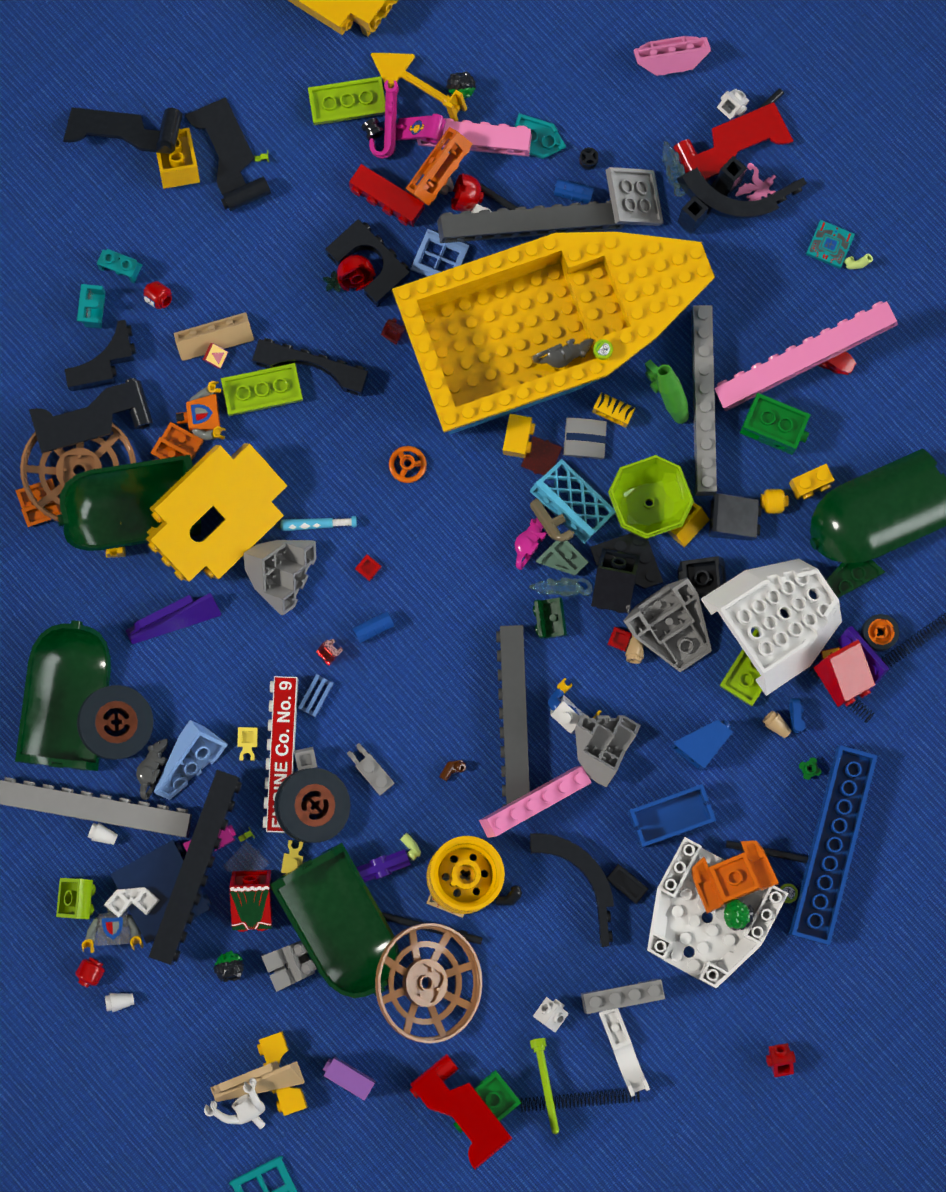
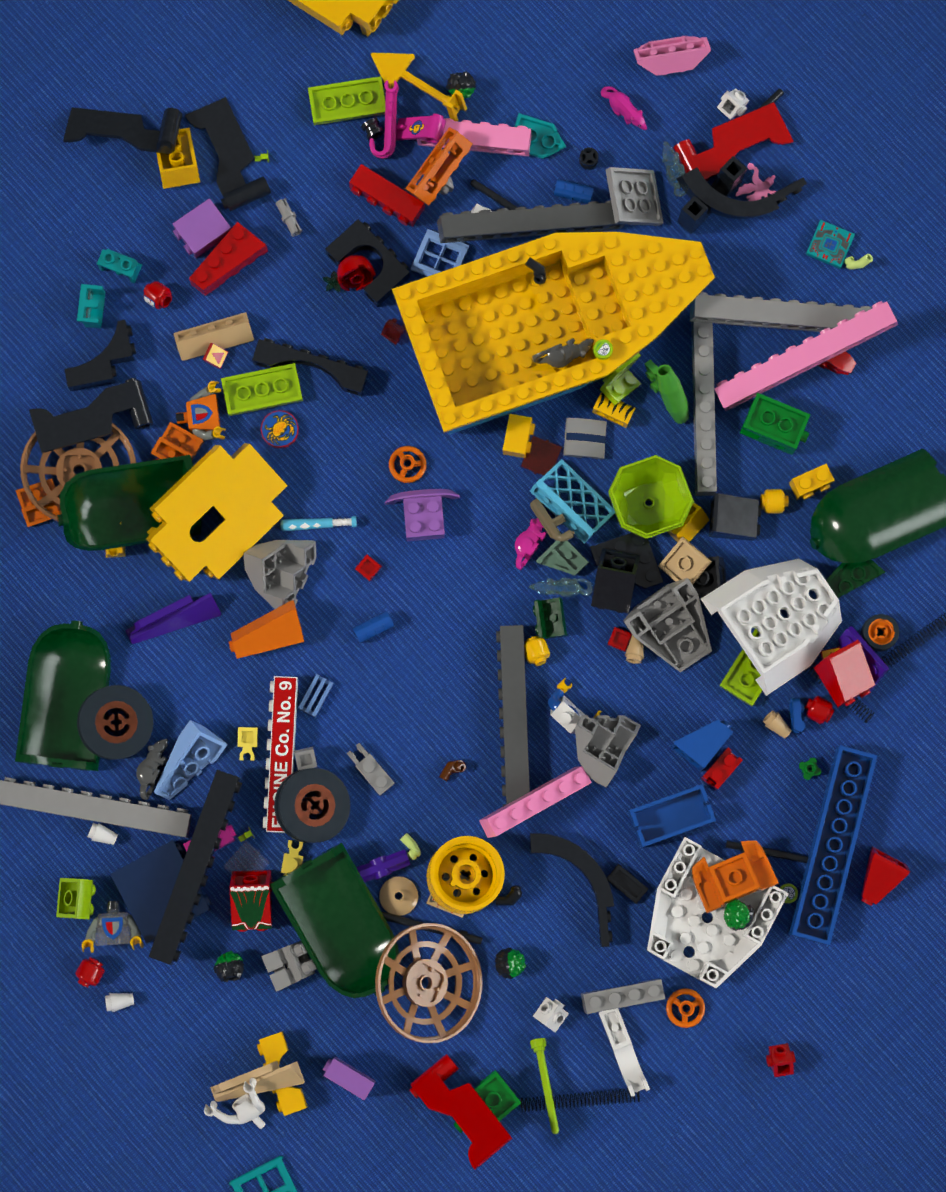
(123, 898): white tile -> none
(201, 228): none -> medium lavender brick
(227, 259): none -> red wedge
(268, 632): none -> orange slope
(279, 429): none -> tile
(288, 217): none -> light grey pin
(328, 651): clear red tile -> none
(401, 906): none -> tan dish
(423, 512): none -> medium lavender piece
(467, 193): red cylinder -> none
(509, 963): none -> piece
(536, 651): none -> yellow head
(538, 270): none -> black arm
(621, 382): none -> lime bracket
(622, 106): none -> dark pink animal
(673, 999): none -> orange piece
(684, 562): none -> tan tile
(721, 769): none -> red brick
(769, 313): none -> light grey brick
(819, 709): none -> red head
(881, 876): none -> red slope

